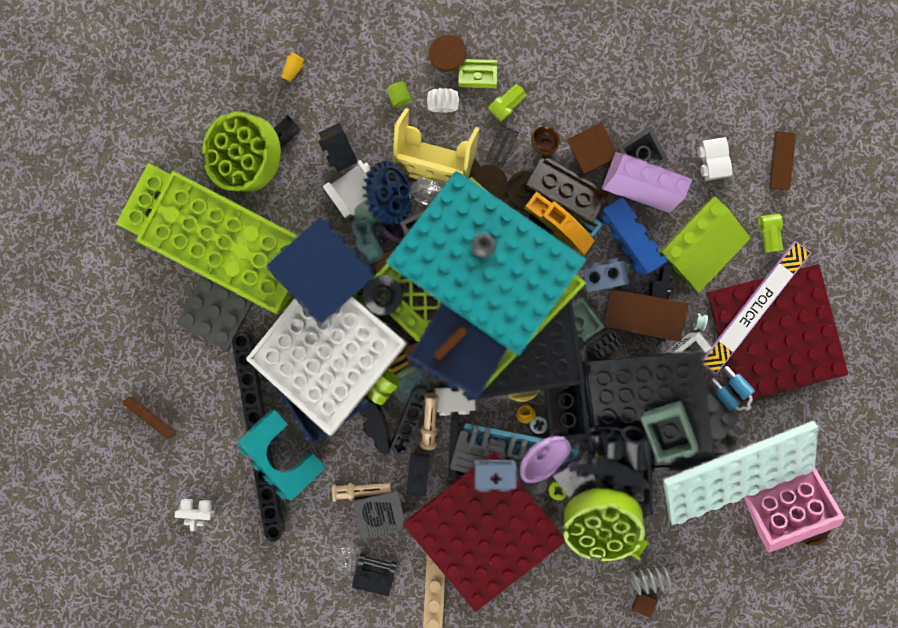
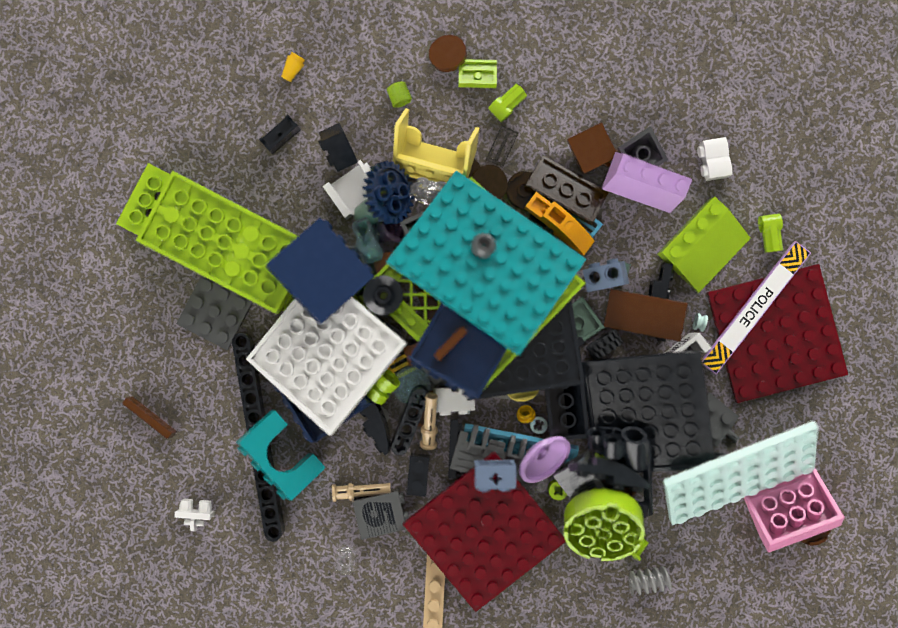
(241, 152): lime brick -> none
(371, 580): black plate -> none
(442, 100): white gear -> none
(545, 140): reddish brown hair -> none
(632, 237): blue wedge -> none
(644, 604): reddish brown tile -> none
(663, 413): sand green window -> none
(739, 384): dark azure piece -> none
(782, 160): reddish brown tile -> none

